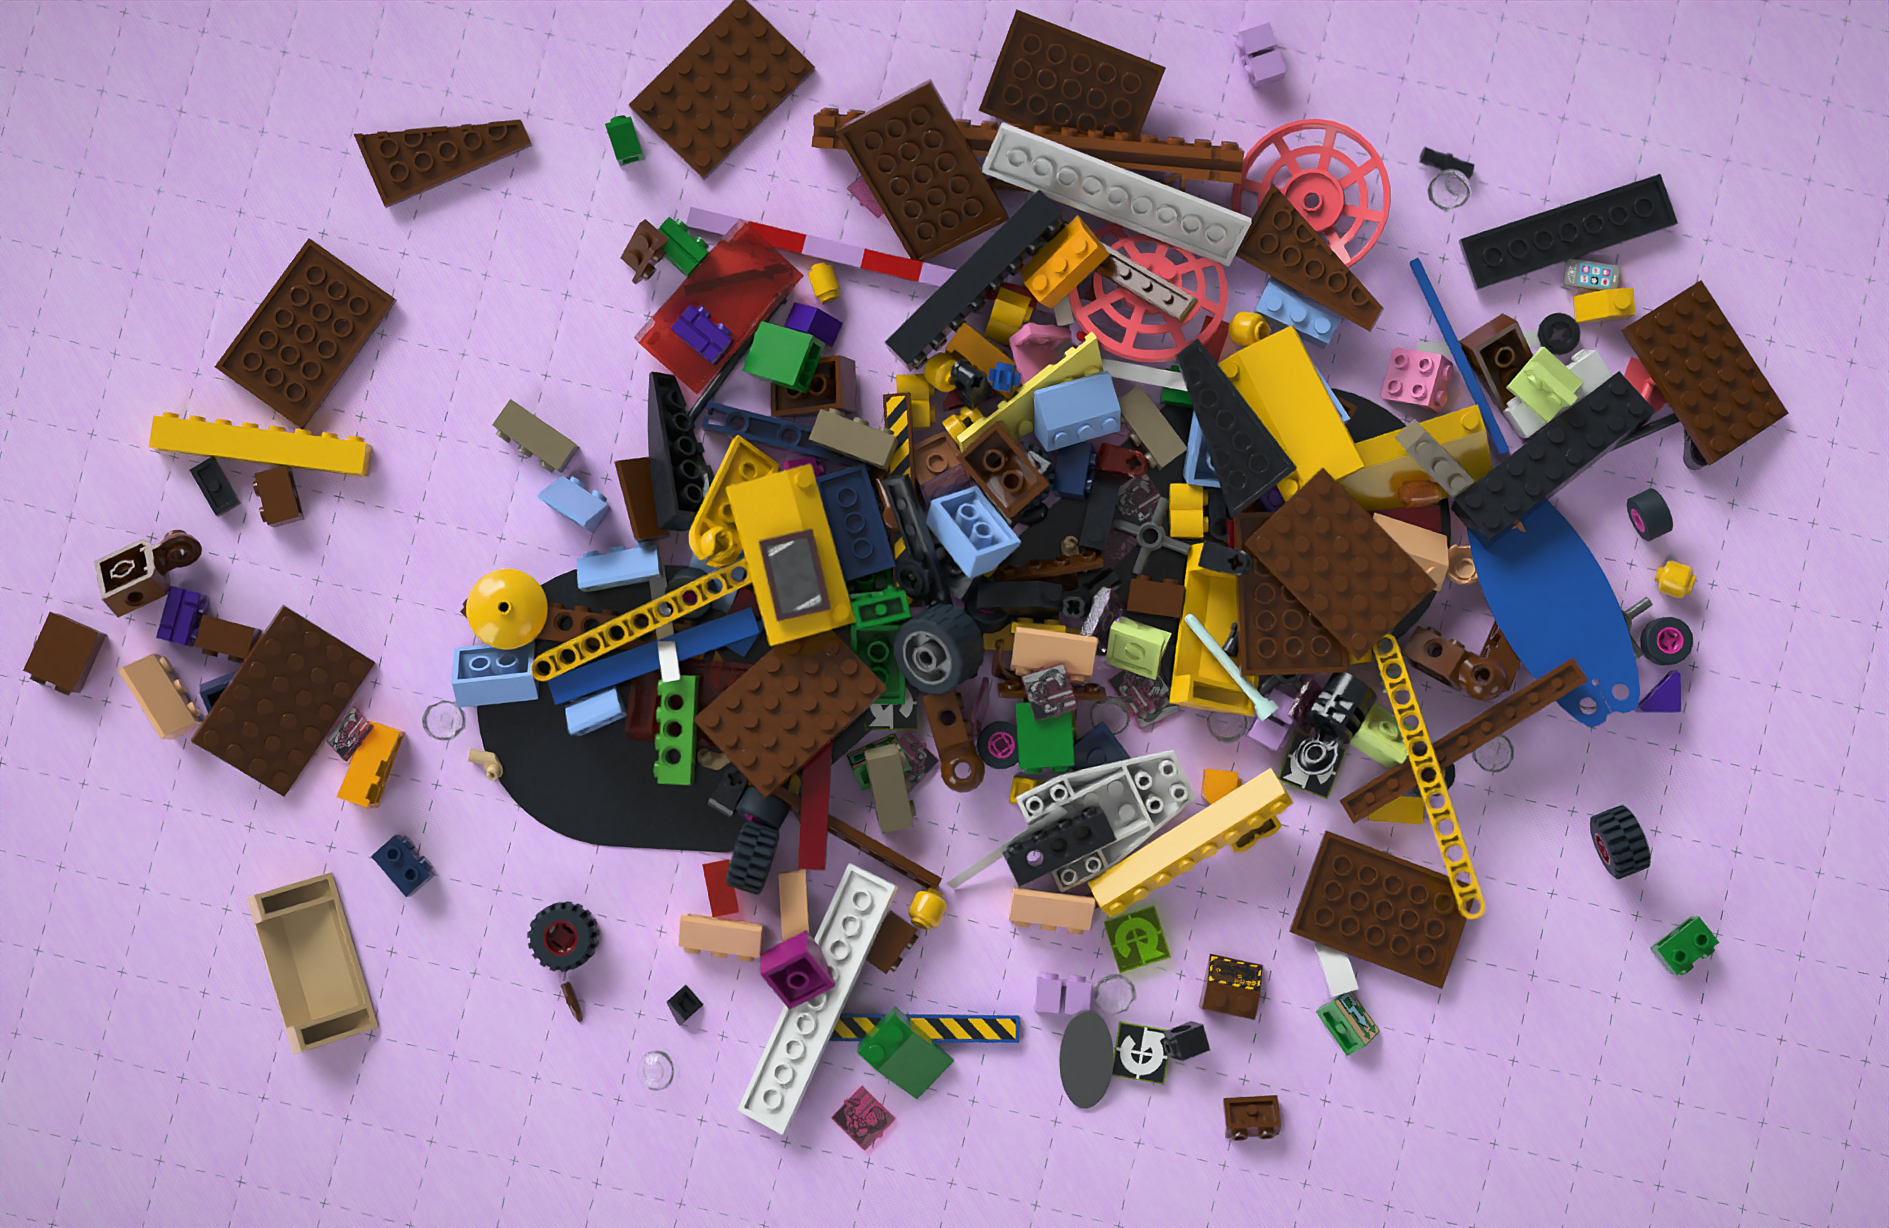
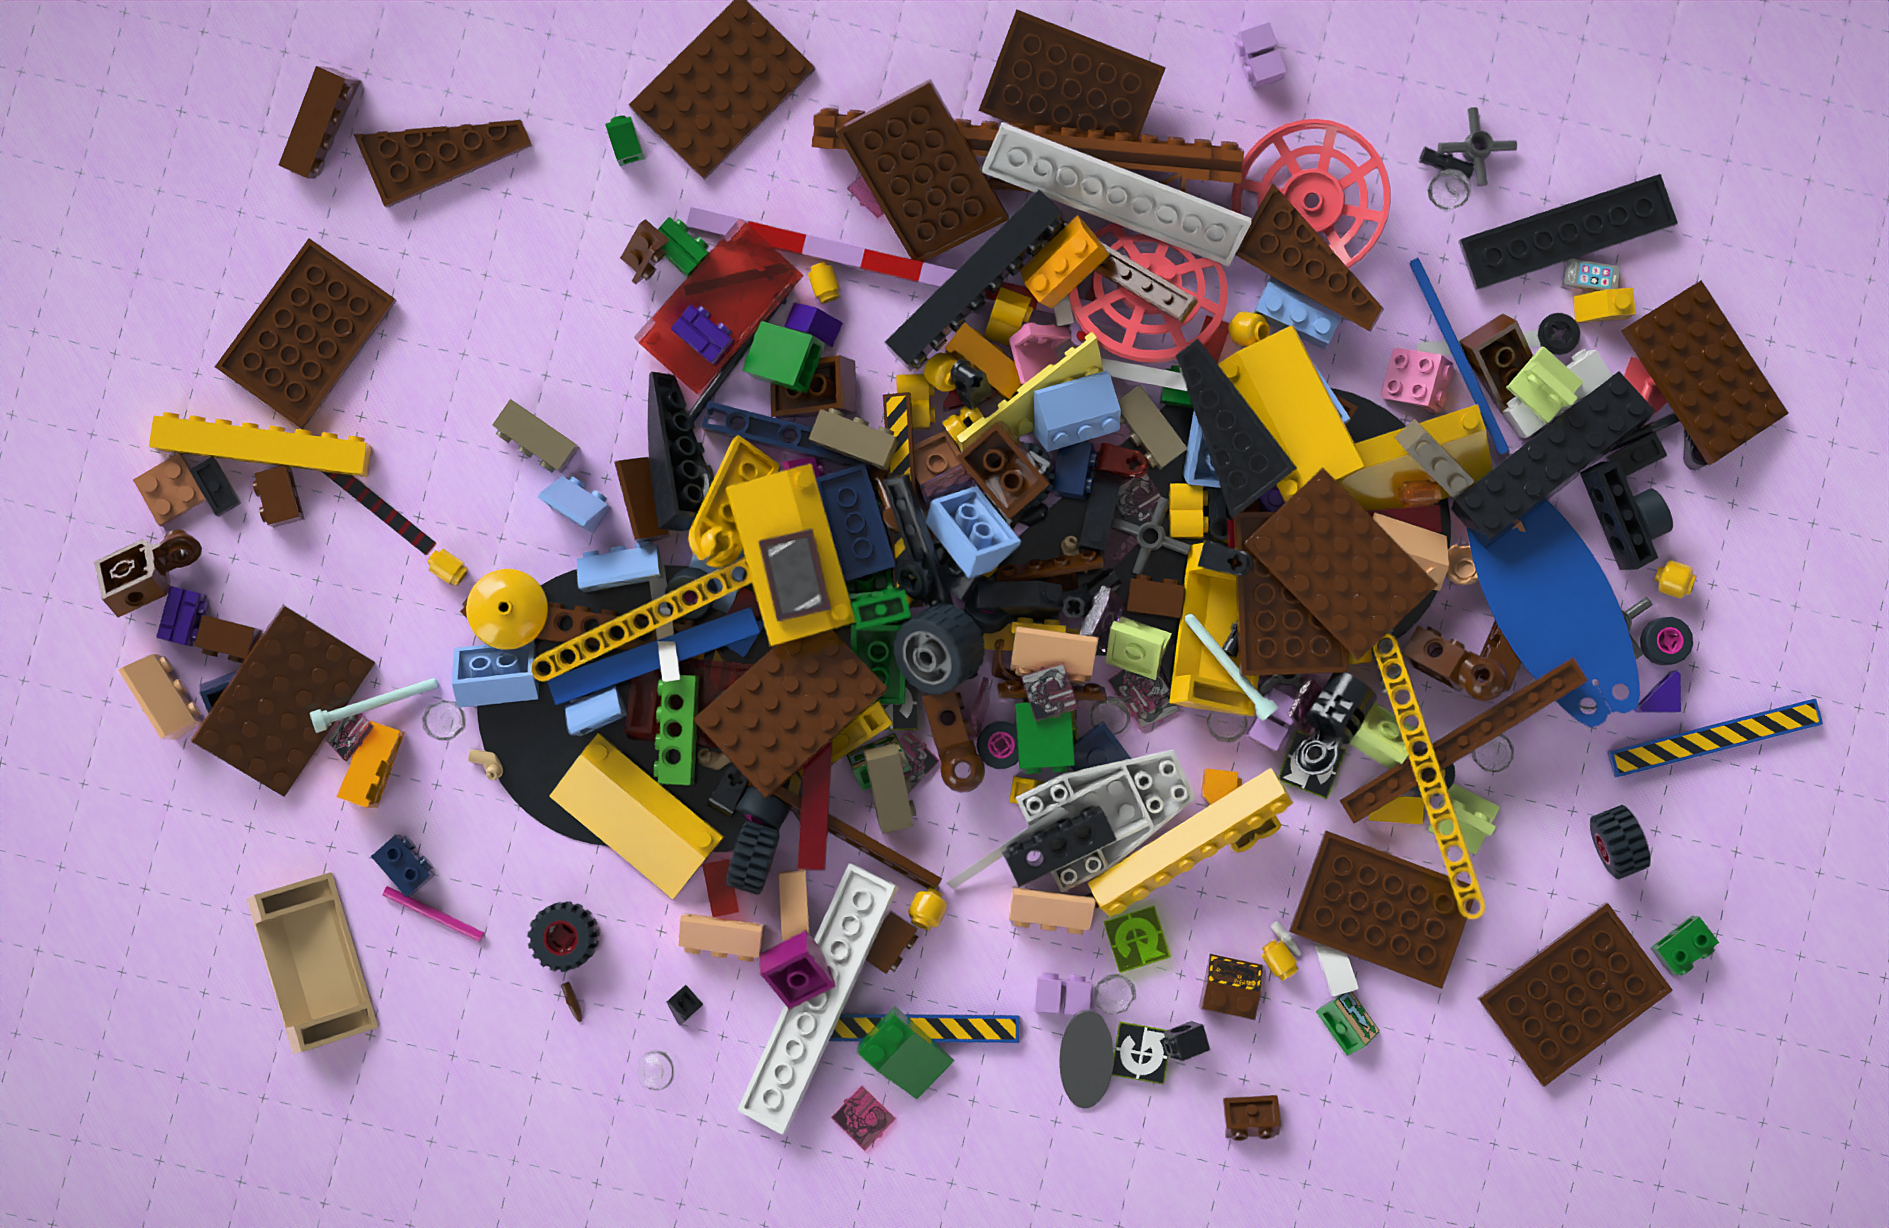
(64, 653): reddish brown brick -> none
(169, 489): none -> nougat plate
(318, 121): none -> reddish brown wedge
(323, 719): none -> light aqua piece
(383, 511): none -> black sticker
(433, 914): none -> dark pink bar
(447, 567): none -> yellow brick
(636, 816): none -> yellow slope
(861, 730): none -> yellow slope
(1004, 377): blue gear -> none
(1279, 959): none -> yellow brick
(1283, 935): none -> white helmet
(1474, 817): none -> yellowish green bracket
(1481, 138): none -> dark grey bar
(1574, 994): none -> reddish brown plate
(1619, 515): none -> black brick
(1639, 454): none -> black plate
(1715, 737): none -> tile

